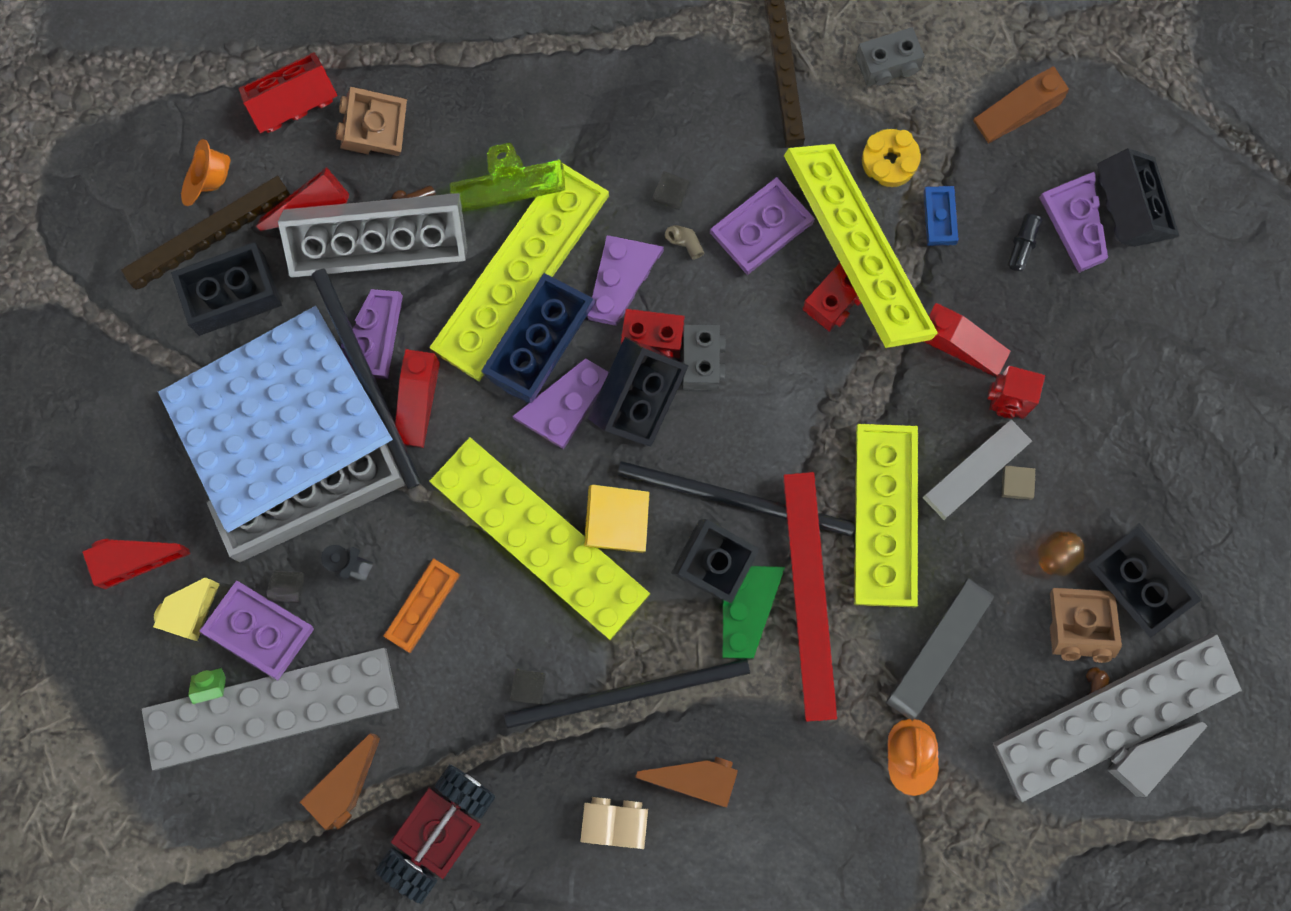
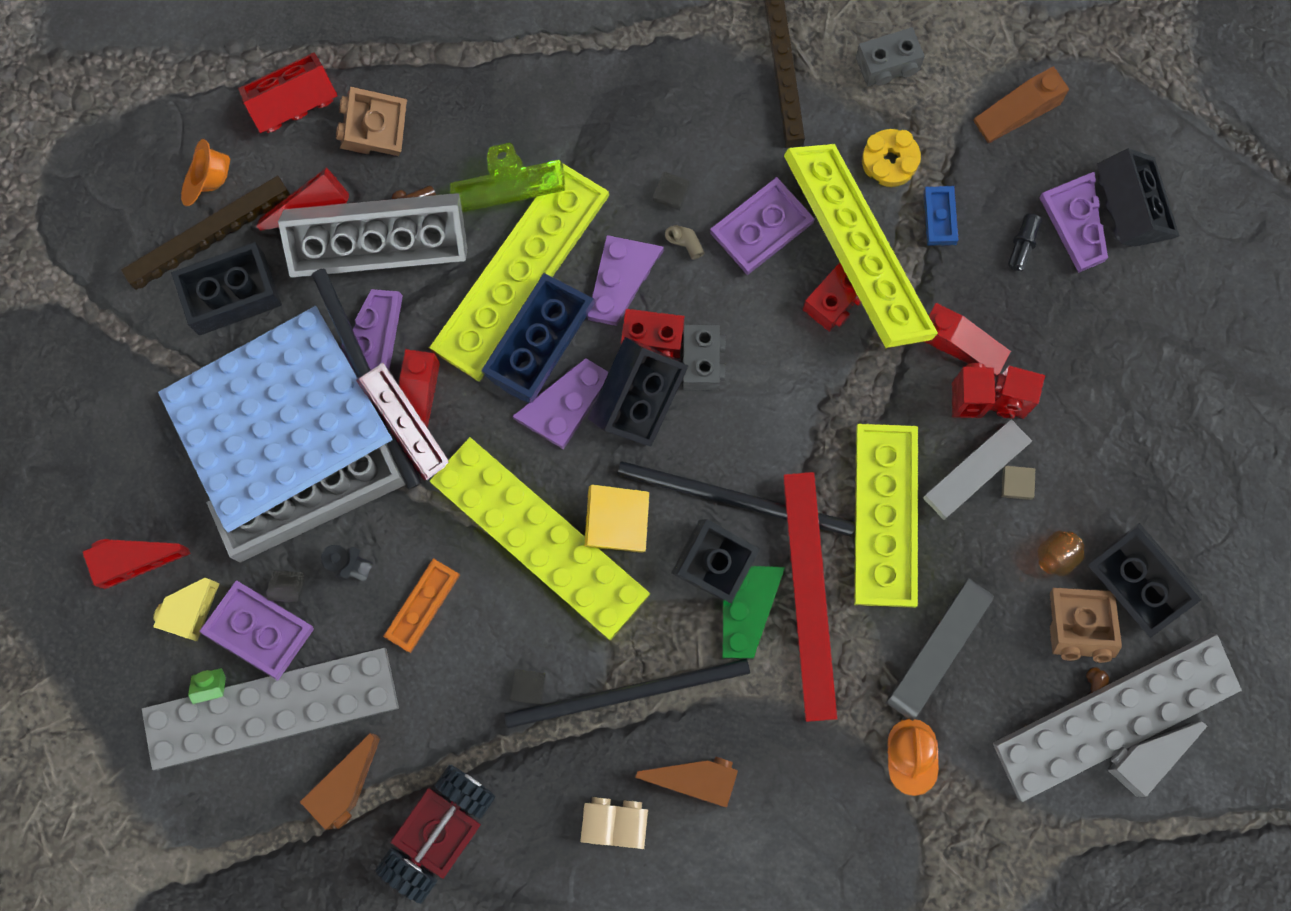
(403, 421): none -> tile
(973, 391): none -> red brick

